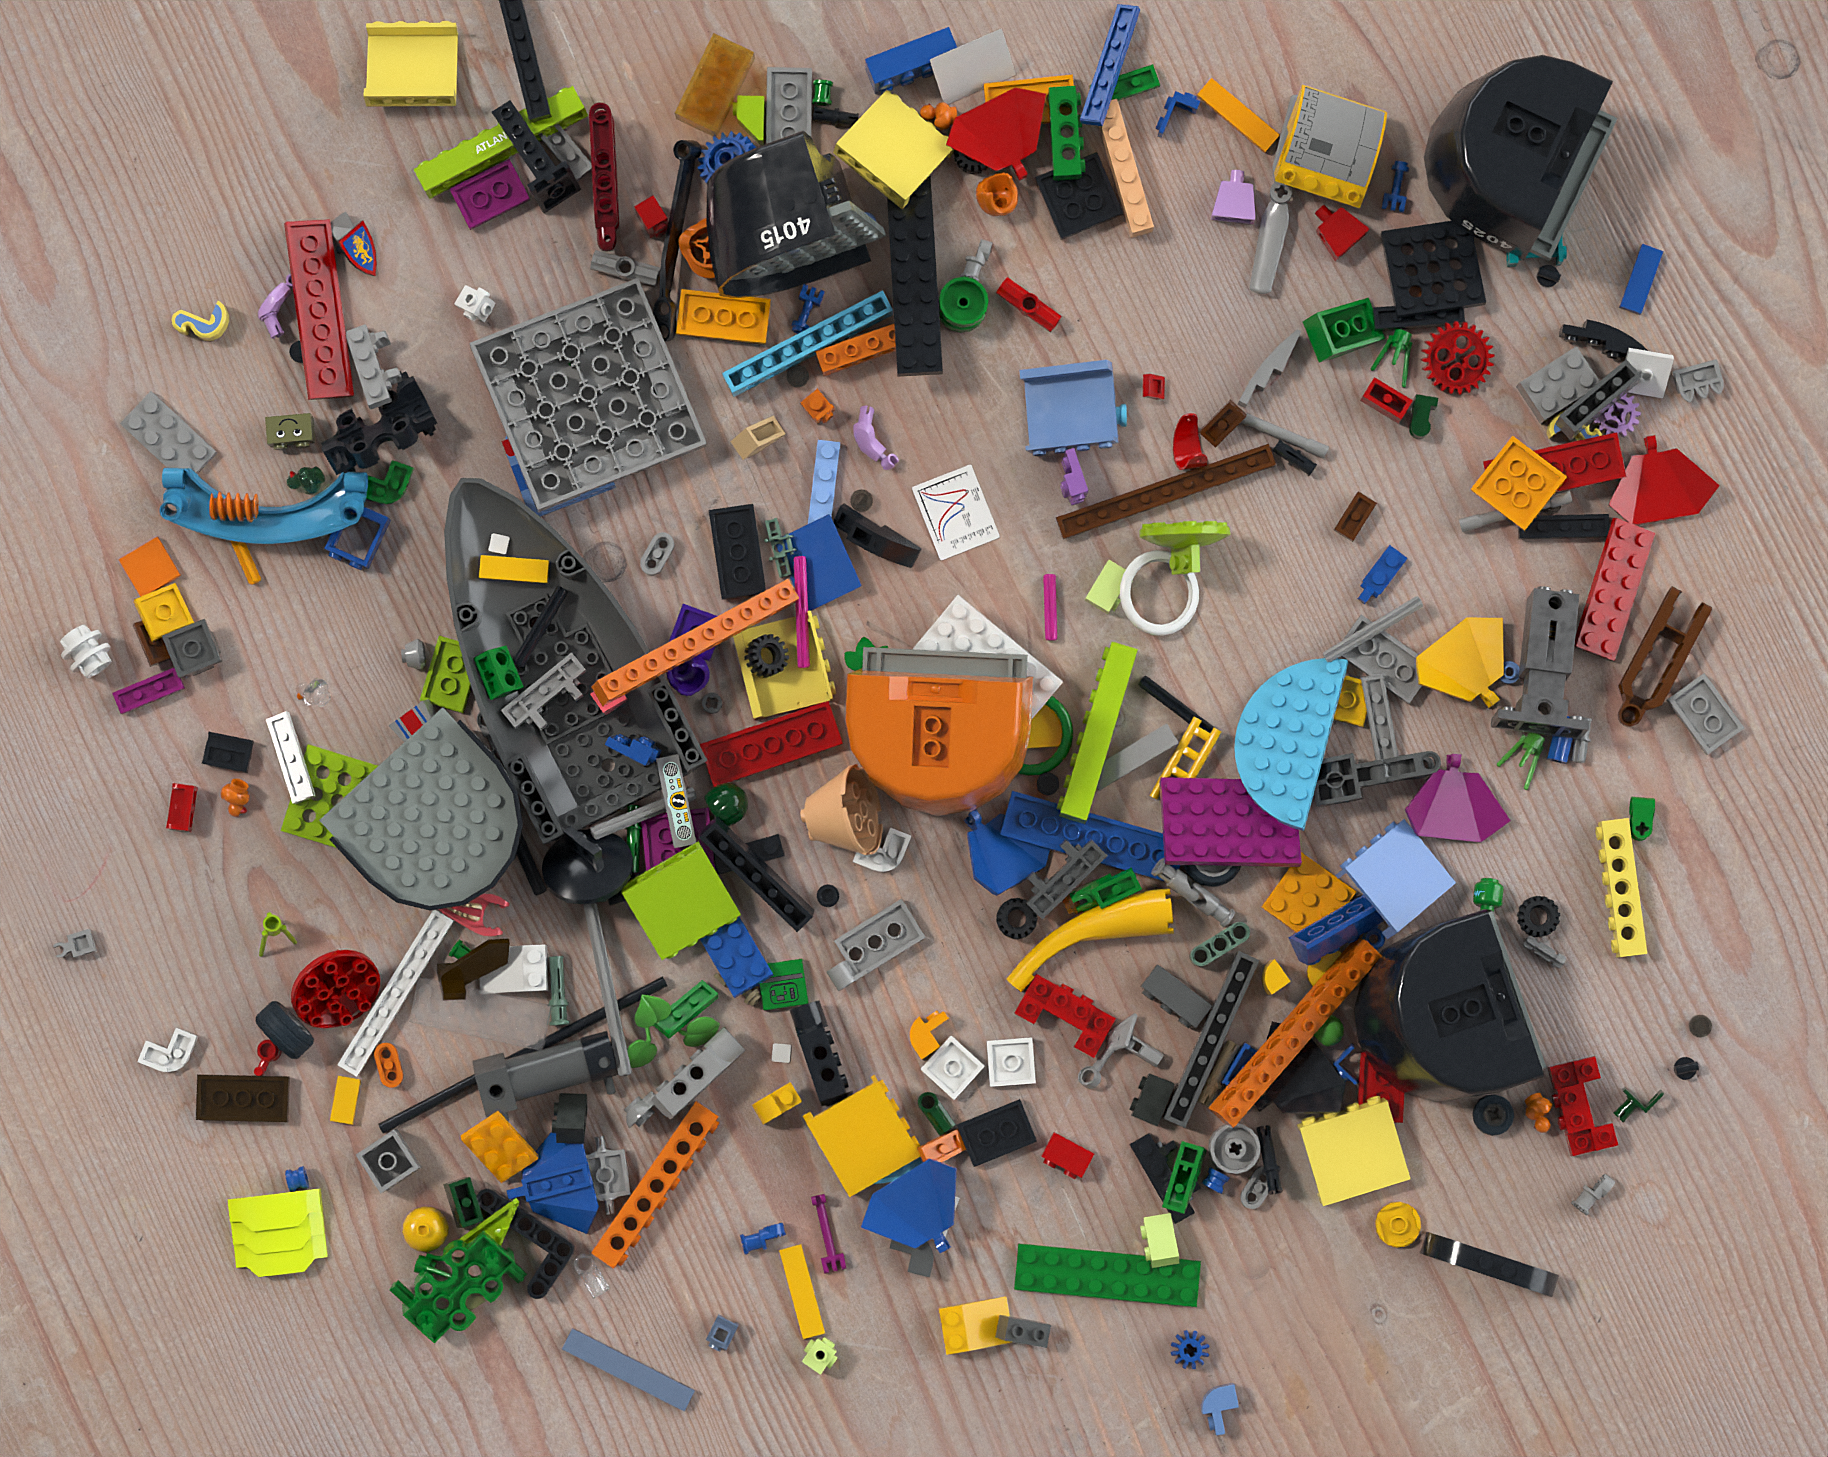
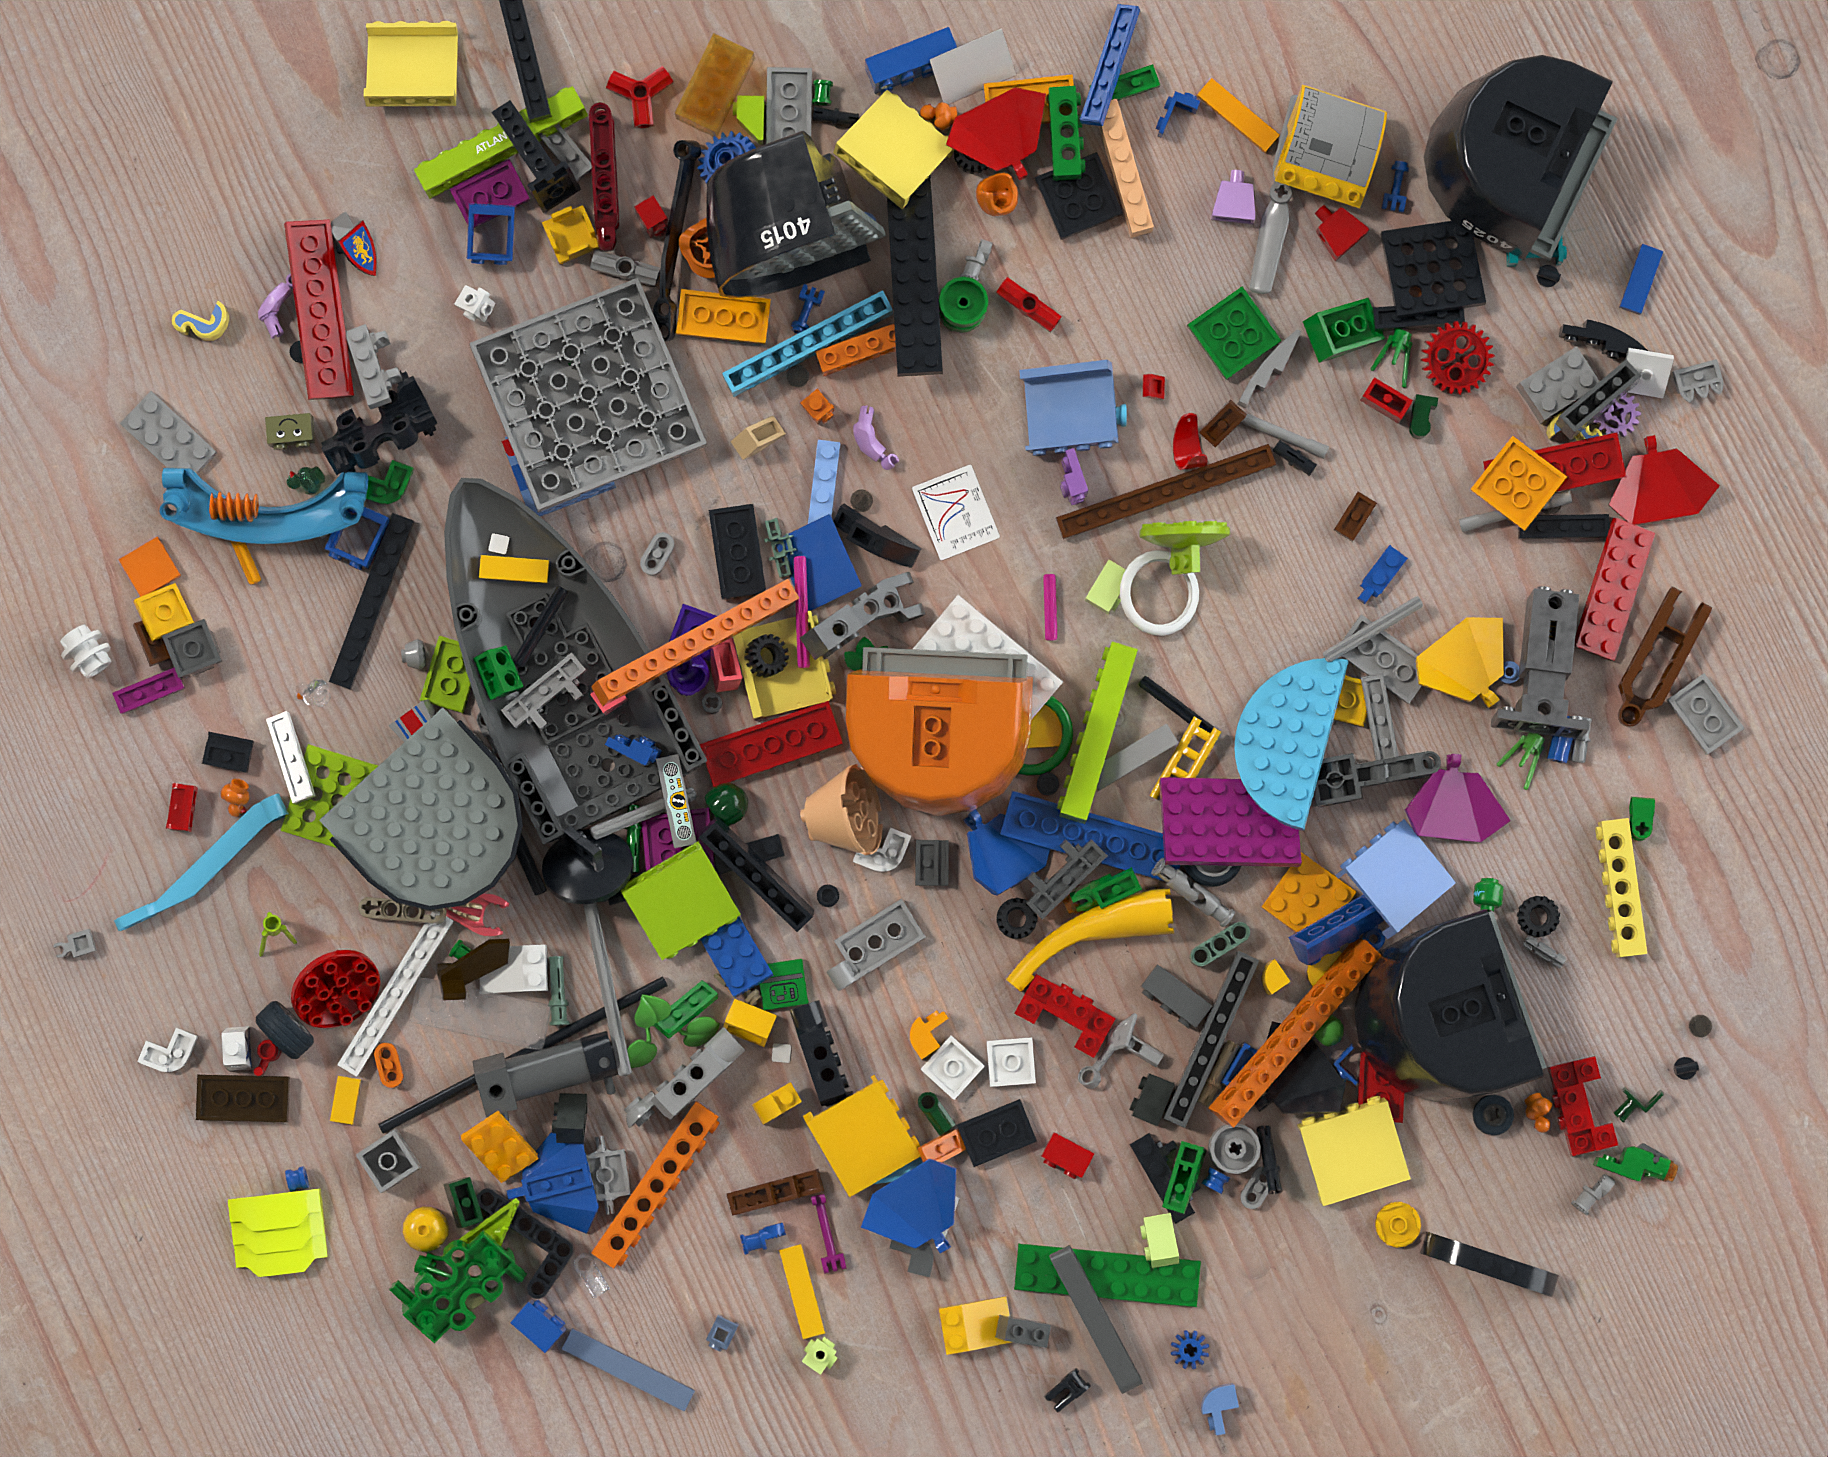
(211, 861): none -> medium azure piece
(237, 1048): none -> white torso
(371, 601): none -> black plate
(401, 914): none -> dark tan beam
(490, 209): none -> blue window
(539, 1325): none -> blue brick
(570, 233): none -> yellow panel
(641, 107): none -> red piece
(725, 667): none -> coral slope
(749, 1022): none -> yellow brick
(775, 1192): none -> reddish brown slope
(845, 623): none -> brick
(932, 863): none -> dark grey plate
(1068, 1383): none -> black piece
(1096, 1319): none -> dark grey beam
(1234, 333): none -> green plate
(1638, 1161): none -> green plate

